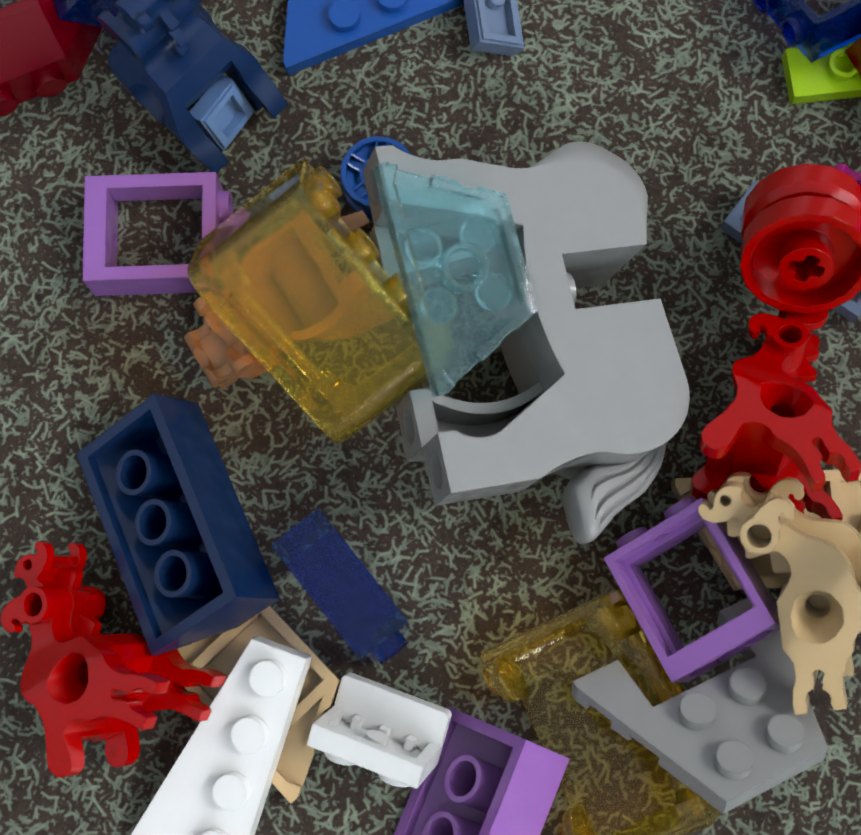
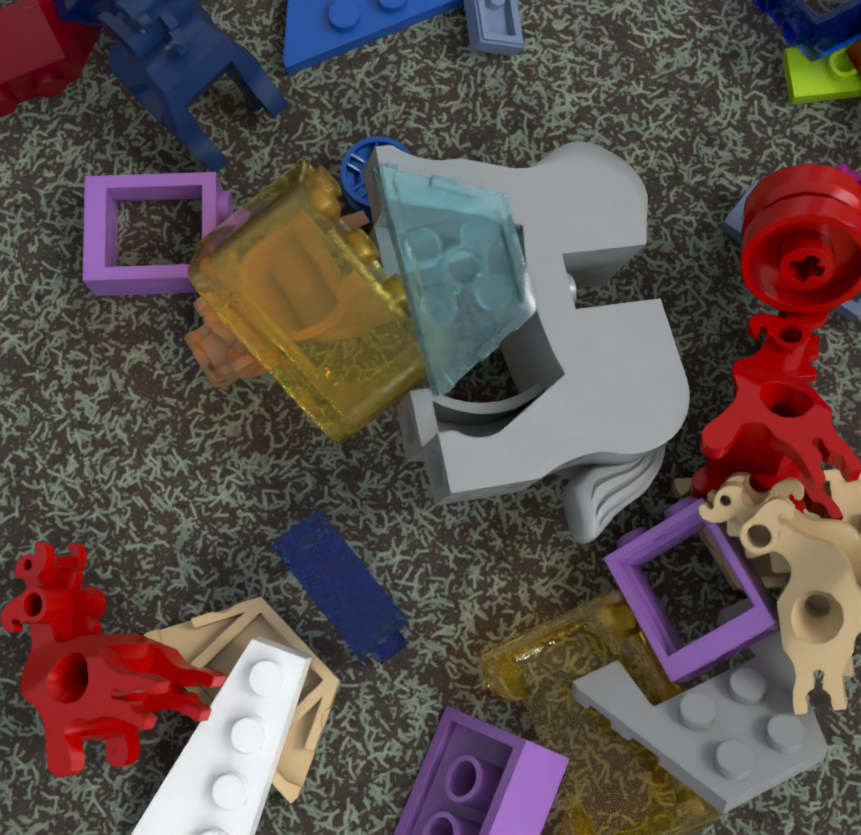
(175, 525): dark blue slope -> none
(222, 112): medium blue tile -> none
(382, 731): white bracket -> none

